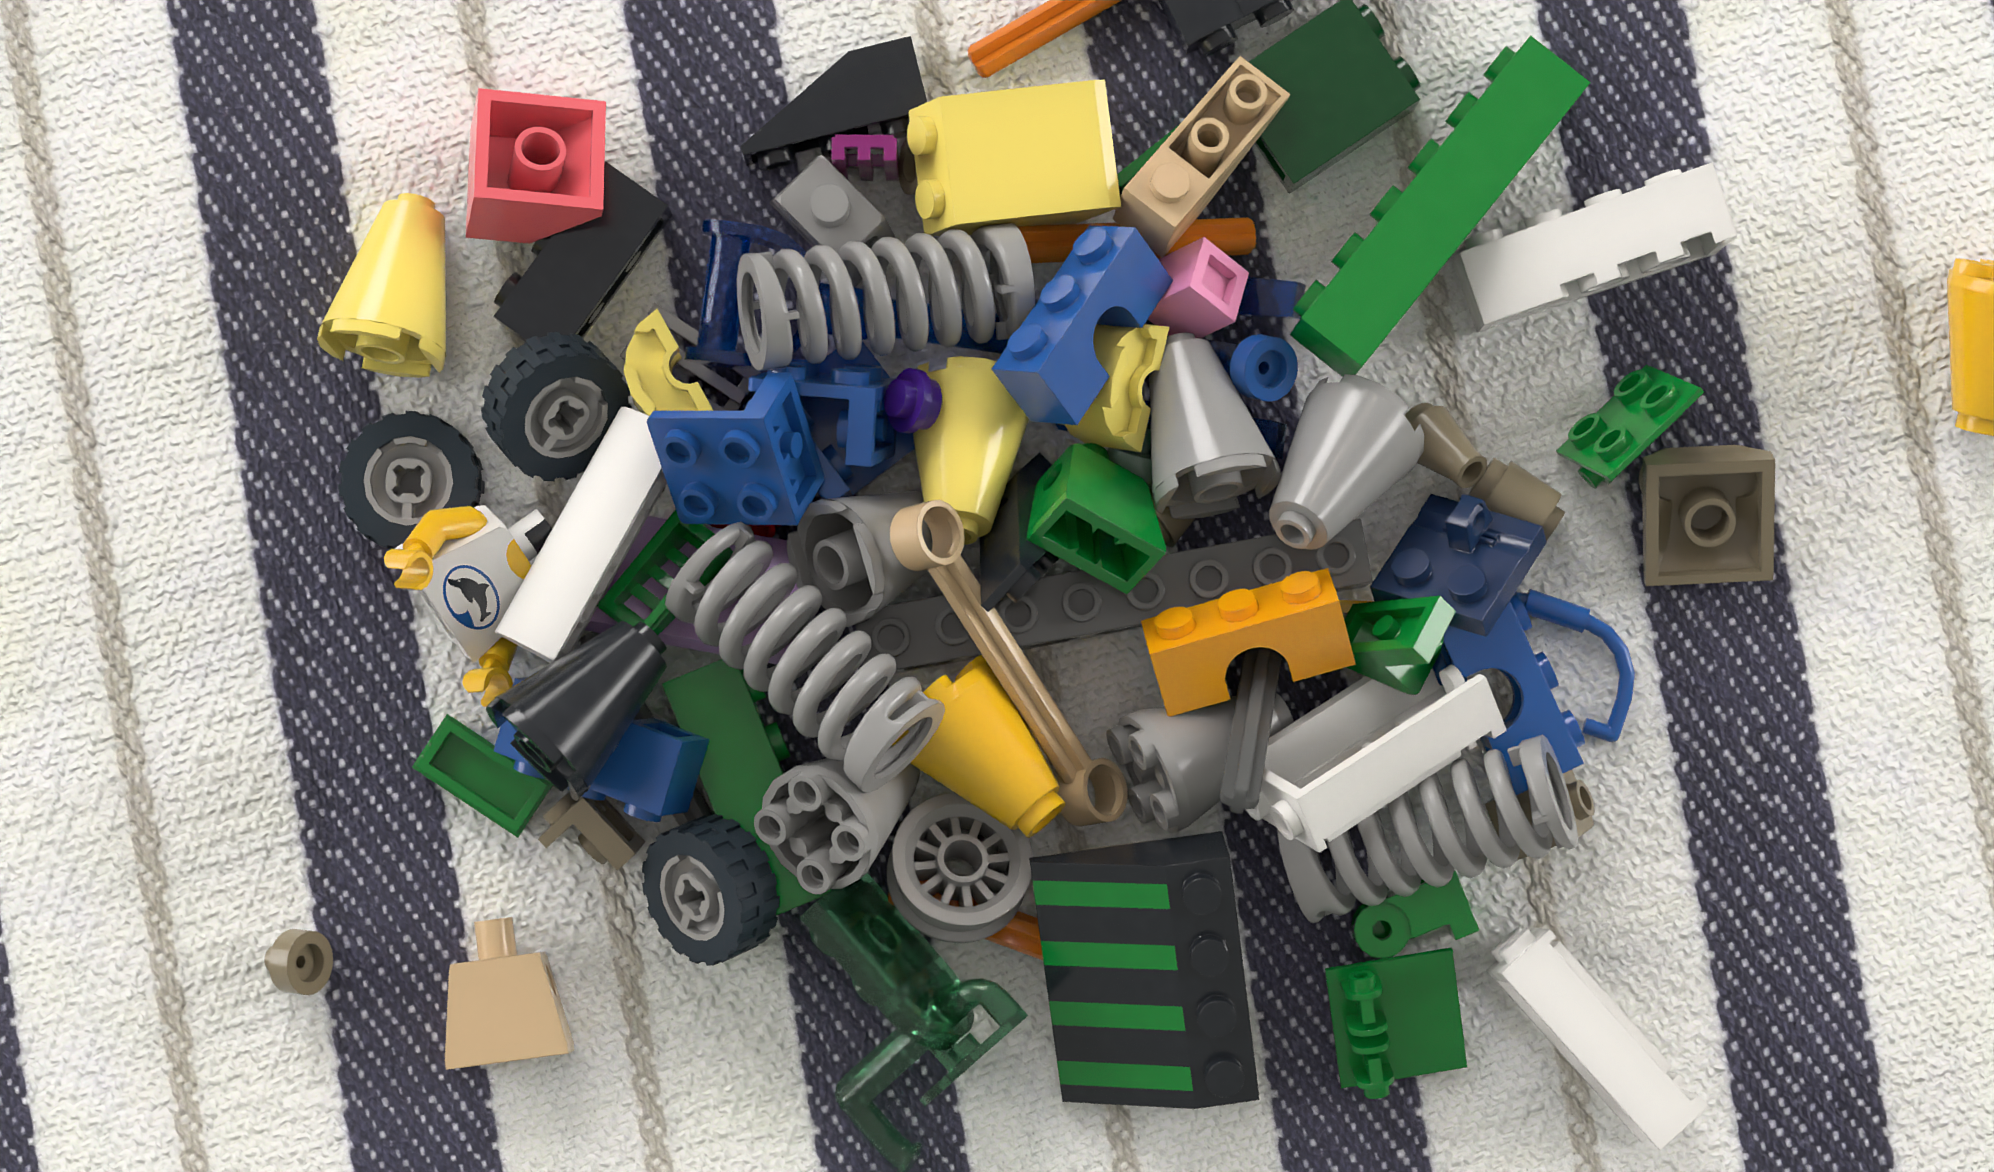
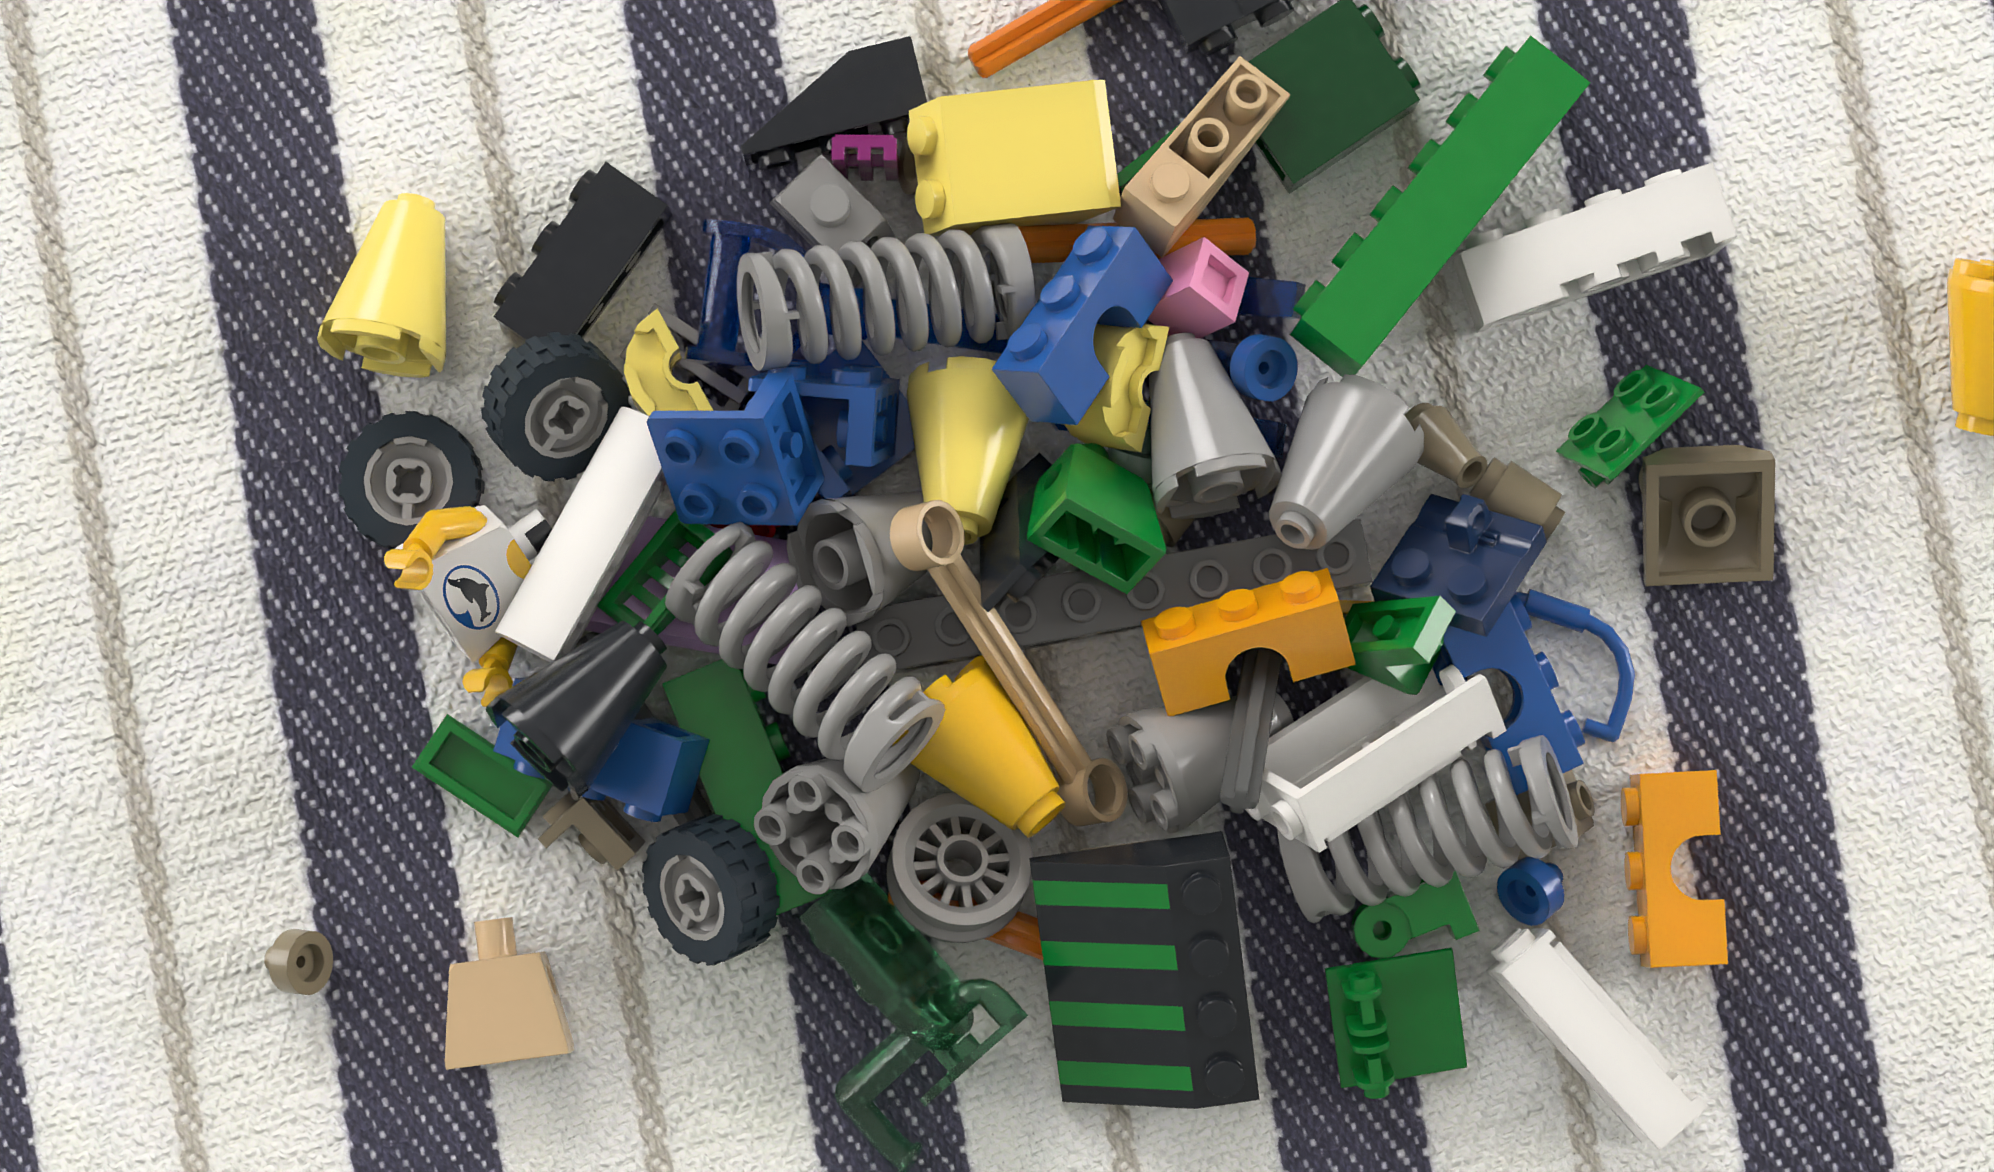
(534, 165): coral slope -> none
(912, 401): dark purple plate -> none
(1531, 890): none -> blue tile
(1669, 924): none -> light orange arch

